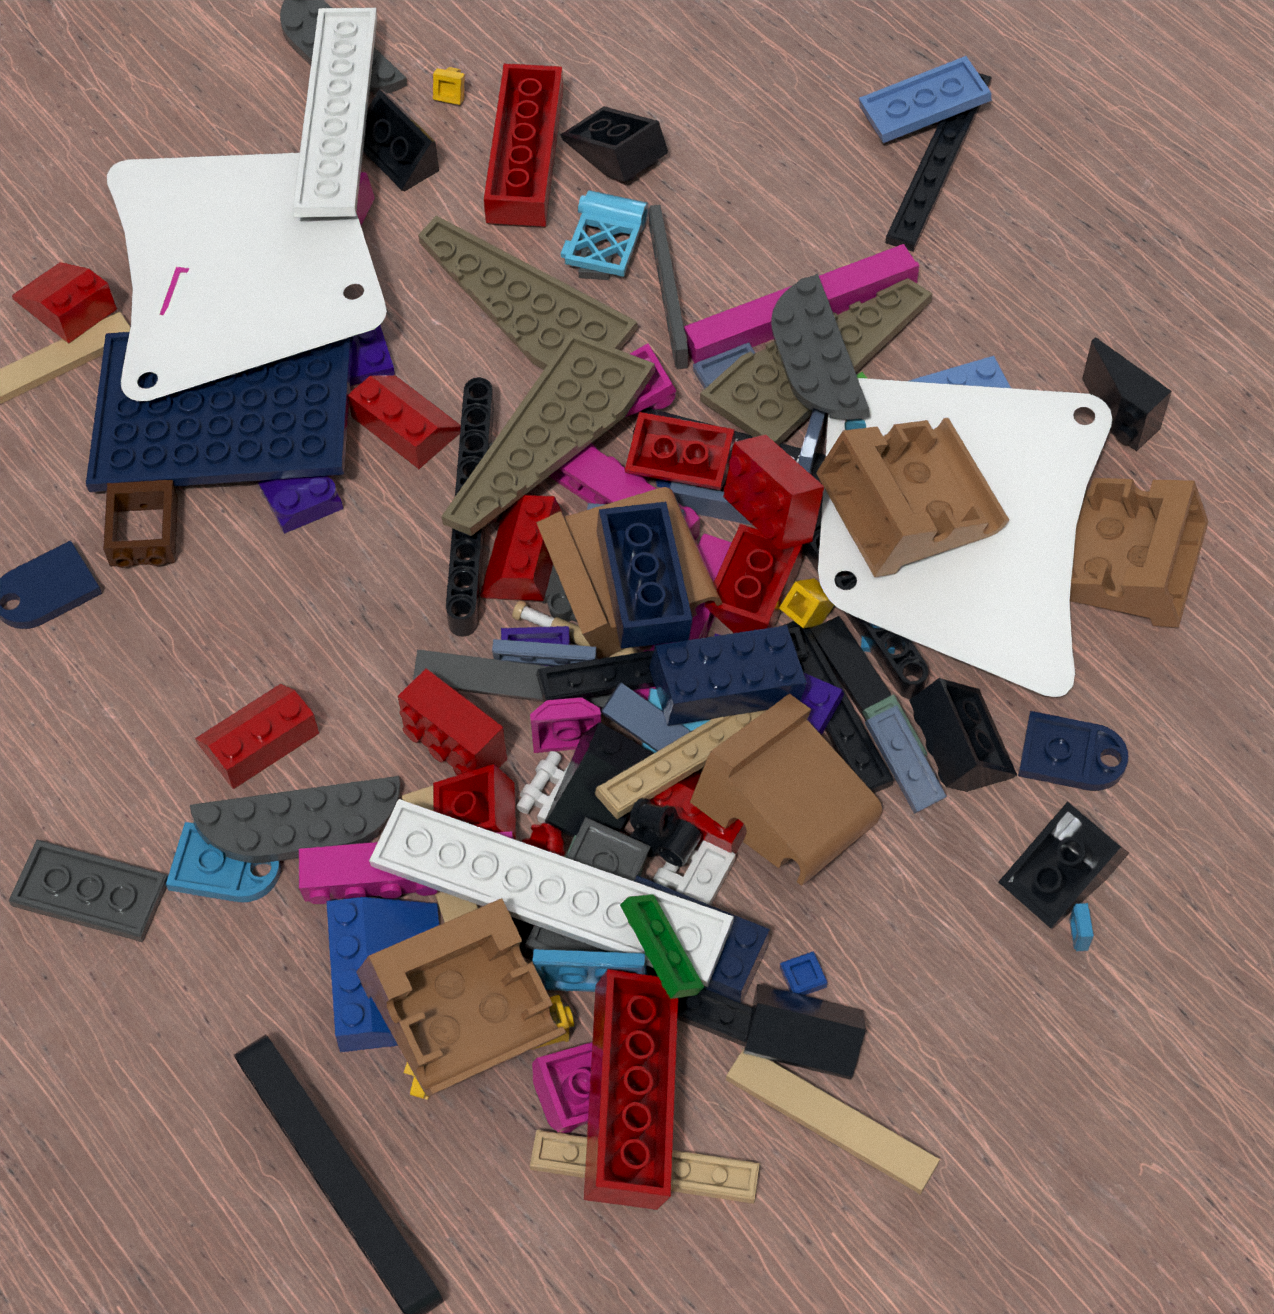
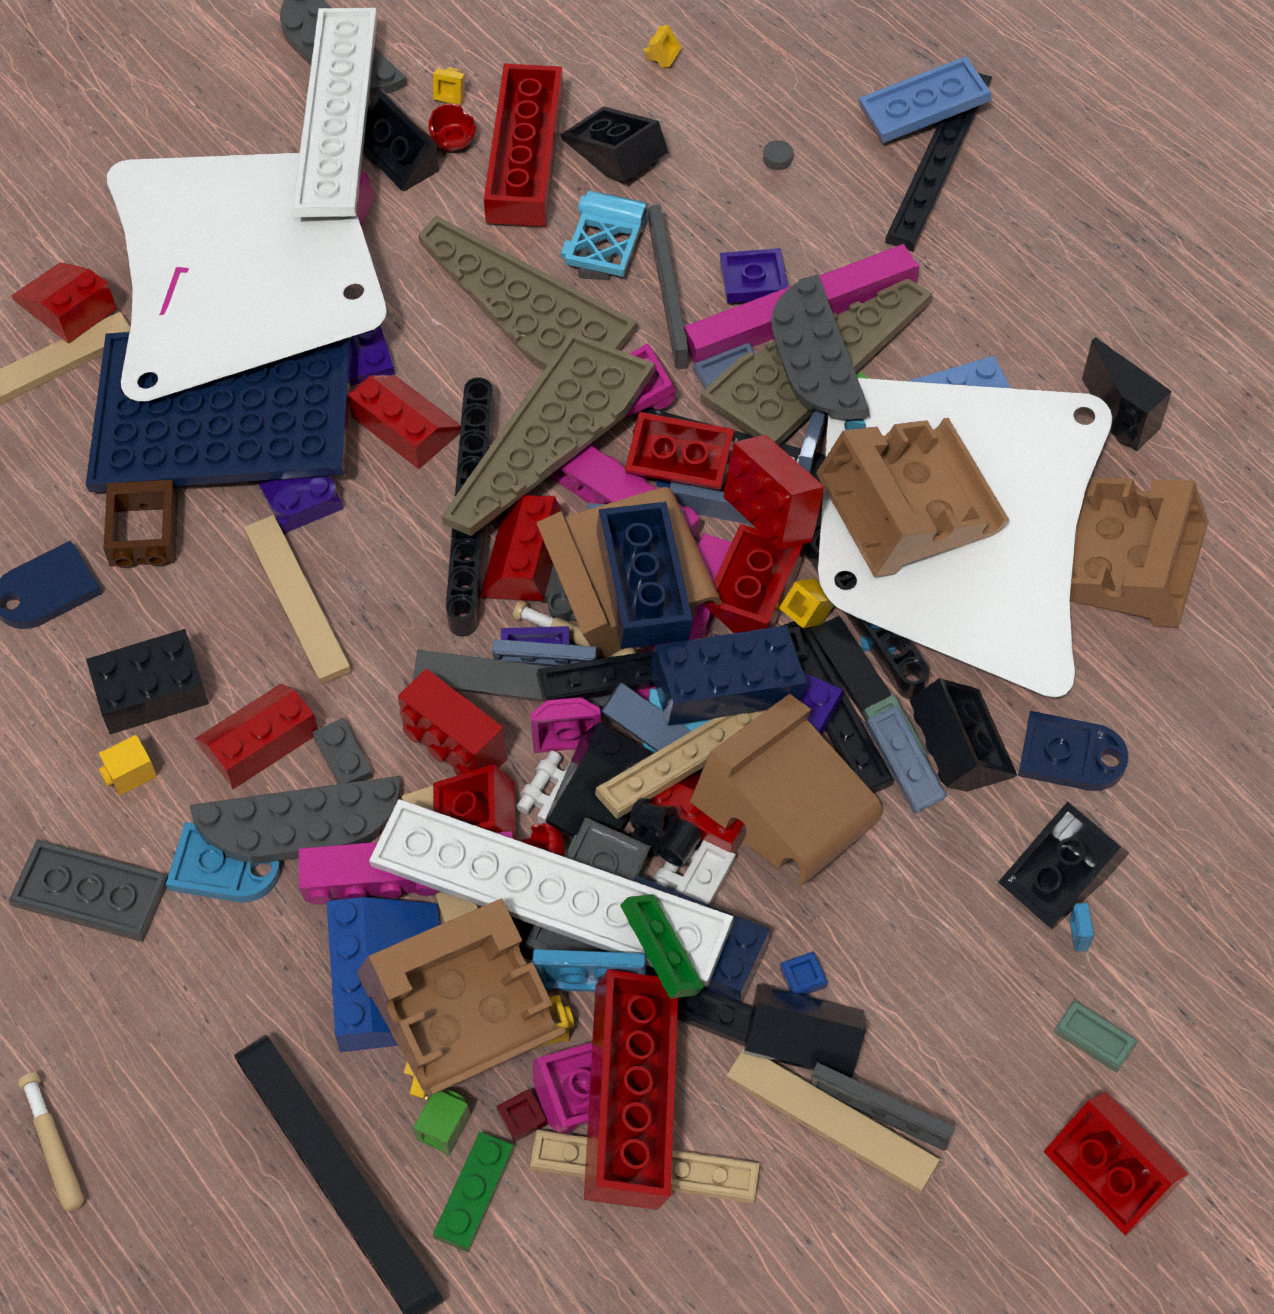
(59, 1165): none -> tan piece
(126, 765): none -> yellow brick
(147, 681): none -> black brick
(297, 600): none -> tan tile
(342, 753): none -> dark grey plate
(442, 1121): none -> bright green brick
(451, 127): none -> red hair
(473, 1192): none -> green plate
(521, 1115): none -> dark red plate
(663, 47): none -> yellow tile
(752, 274): none -> dark purple plate
(777, 155): none -> dark grey tile
(882, 1107): none -> dark grey tile
(1095, 1036): none -> sand green tile
(1115, 1162): none -> red slope

